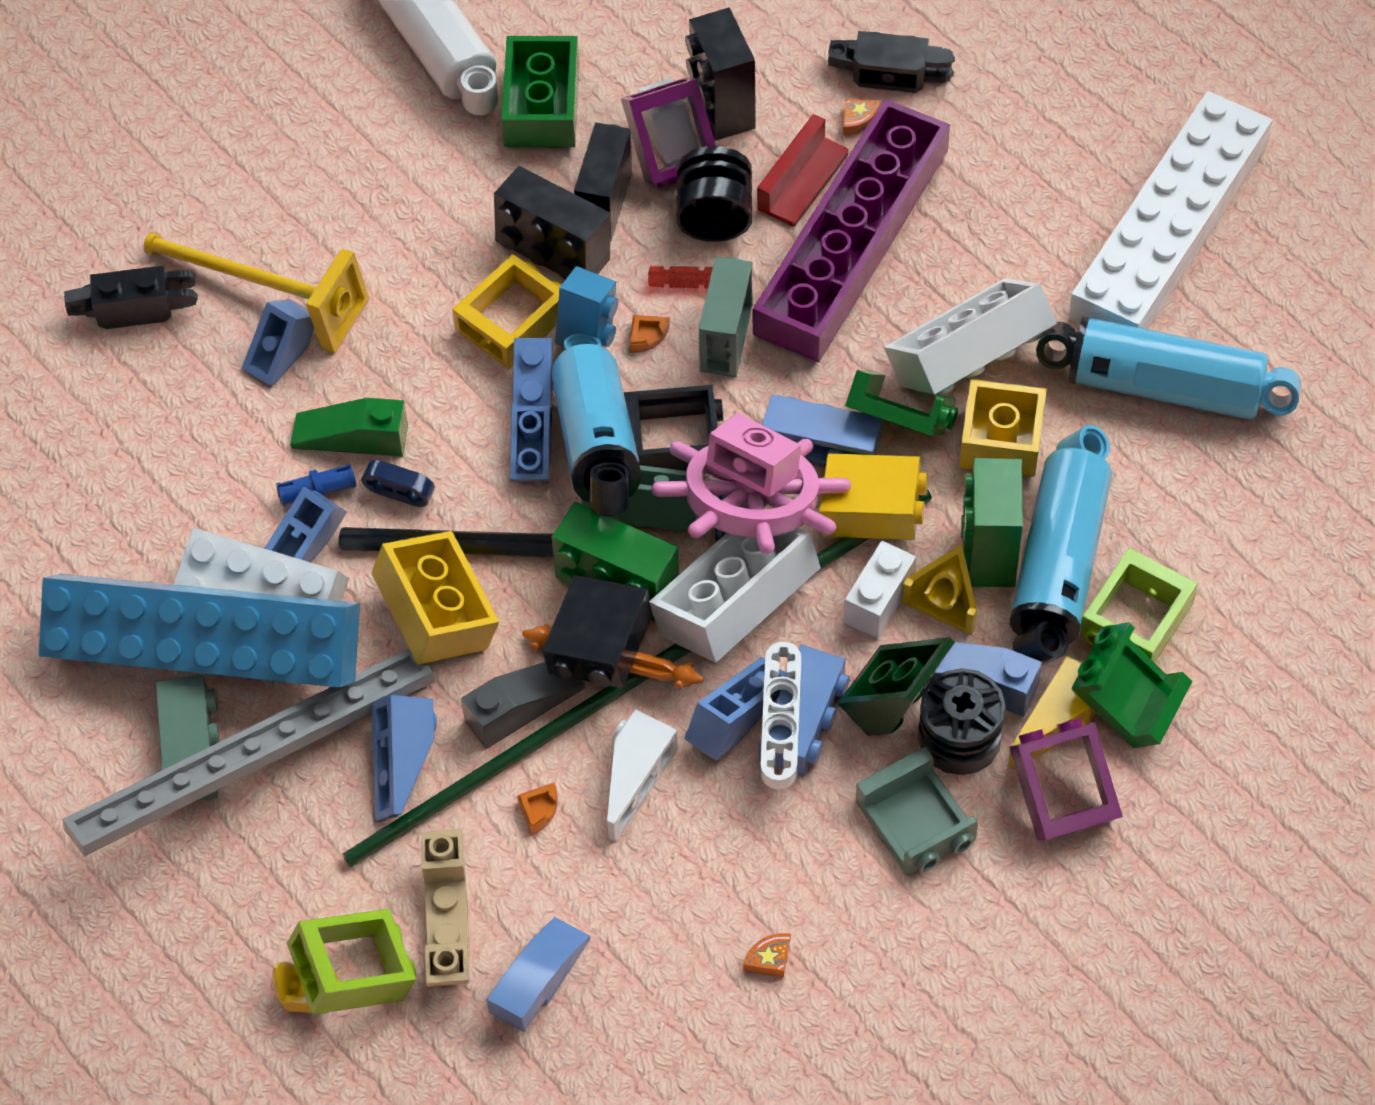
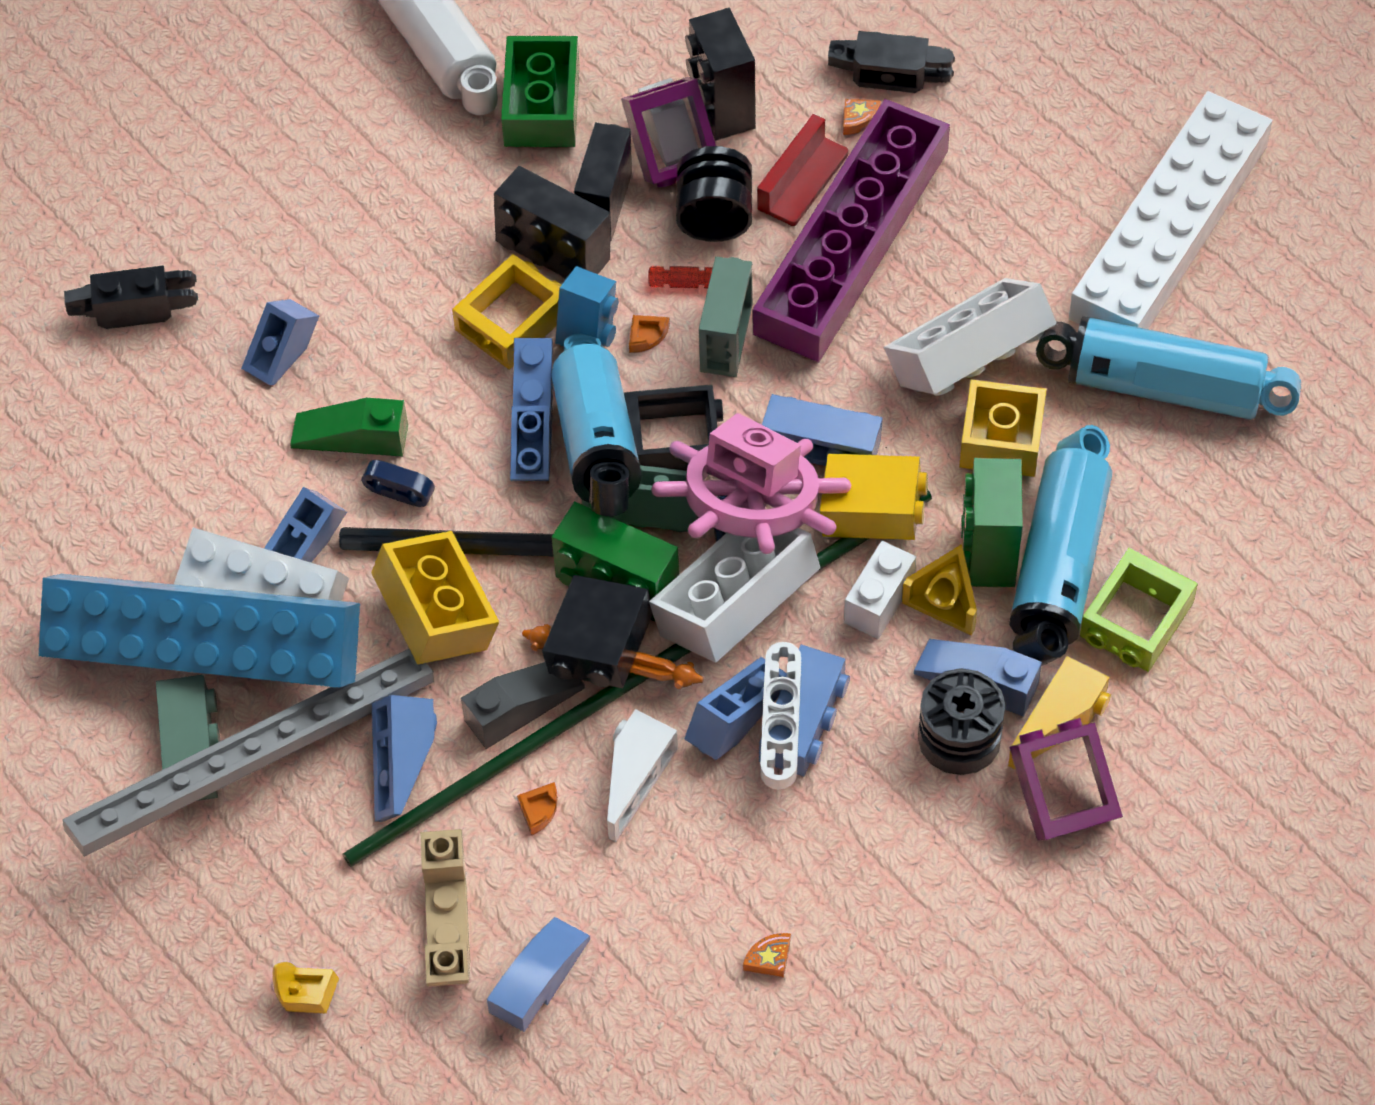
(316, 972): lime window -> none
(322, 482): blue pin -> none
(331, 304): yellow tile -> none
(866, 399): green panel -> none
(892, 683): dark green slope -> none
(915, 813): sand green panel -> none
(1129, 687): green panel -> none

